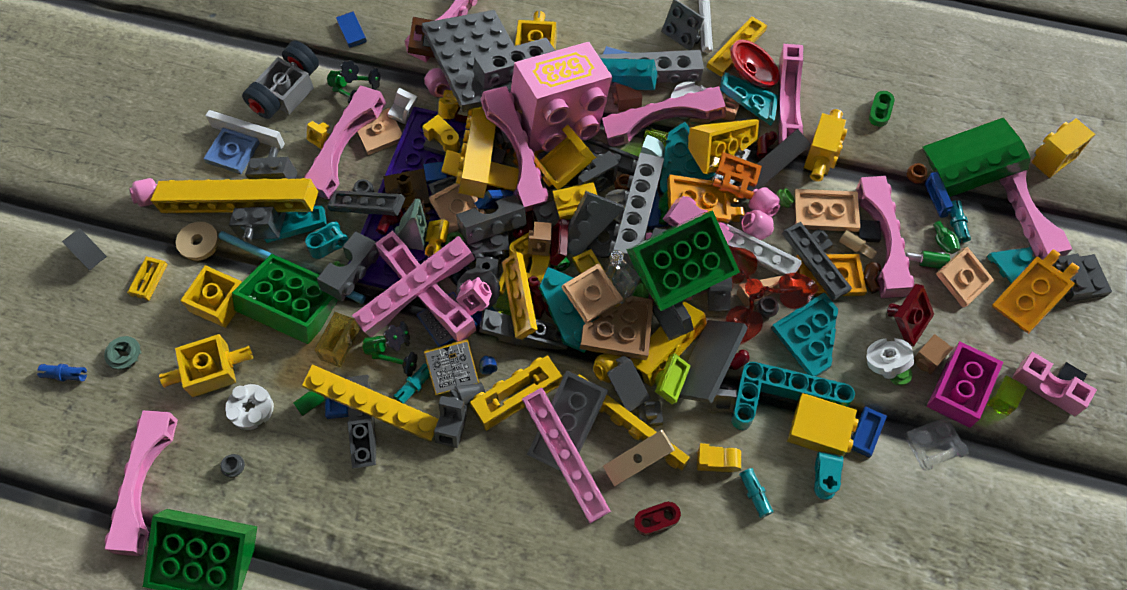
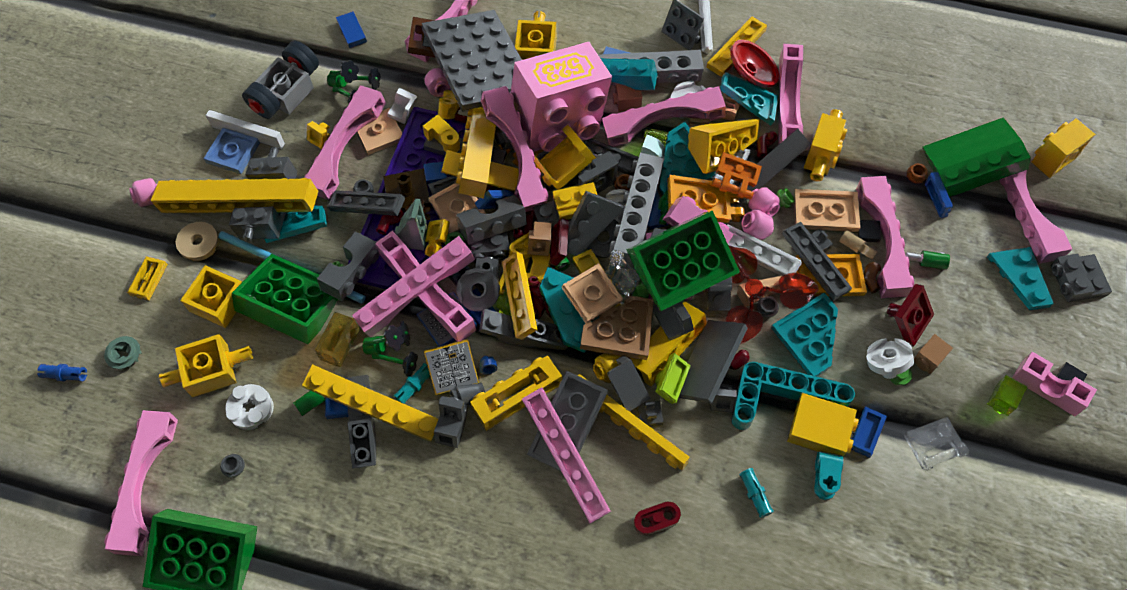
(84, 249): dark grey brick -> none
(326, 240): teal piece -> none
(474, 296): bright pink brick -> none
(499, 65): dark grey brick -> none
(627, 464): tan tile -> none
(718, 459): yellow leg -> none
(881, 108): green plate -> none
(946, 239): green piece -> none
(959, 222): teal pin -> none
(965, 277): light nougat plate -> none
(965, 384): dark pink brick -> none
(1035, 292): light orange tile -> none

